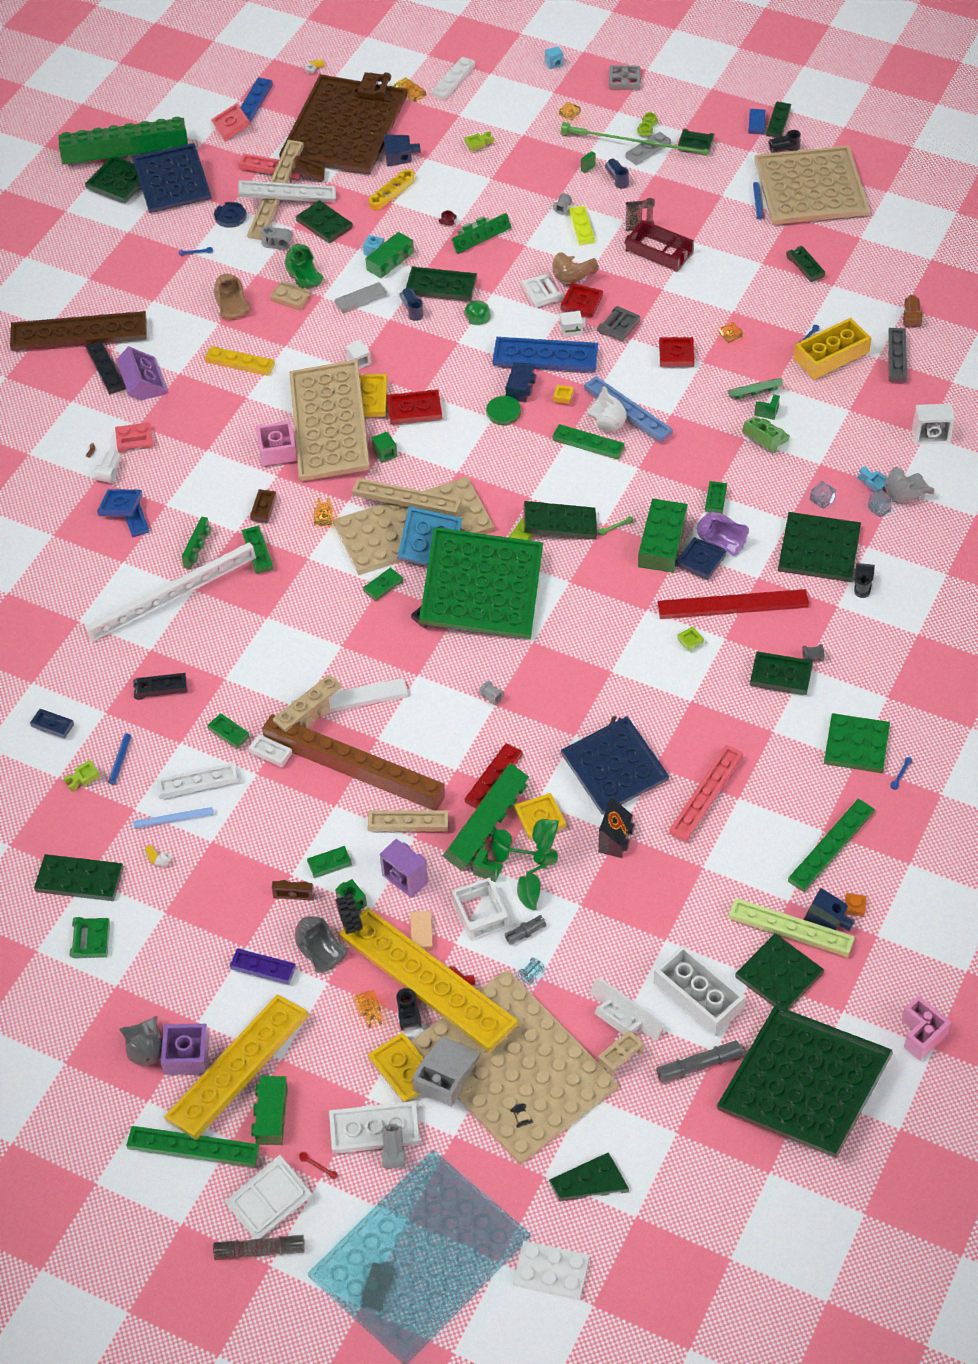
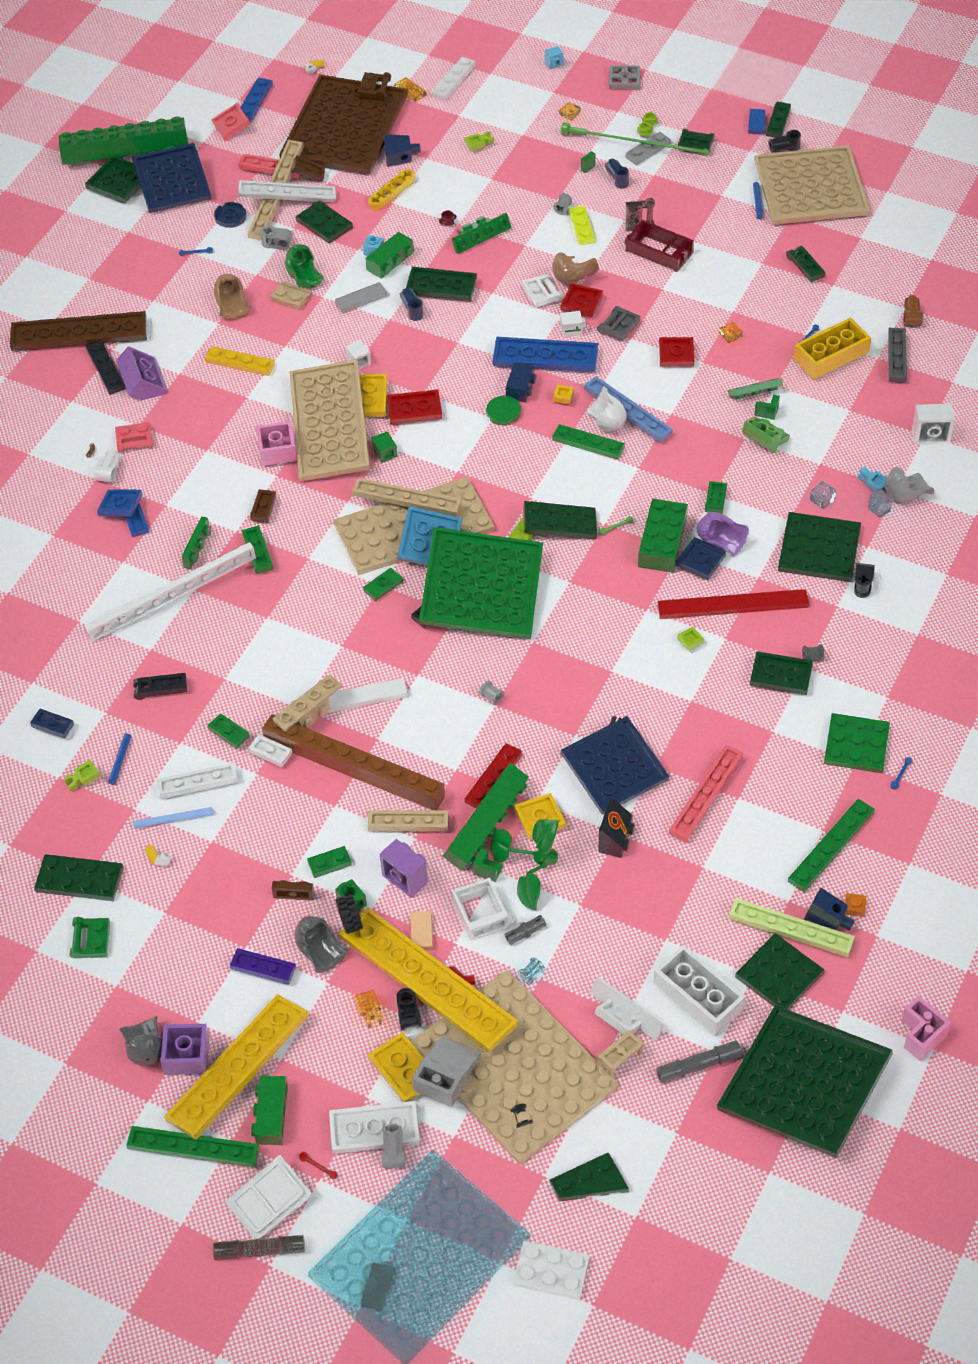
(323, 513): clear yellow plate -> none
(477, 312): green hair -> none

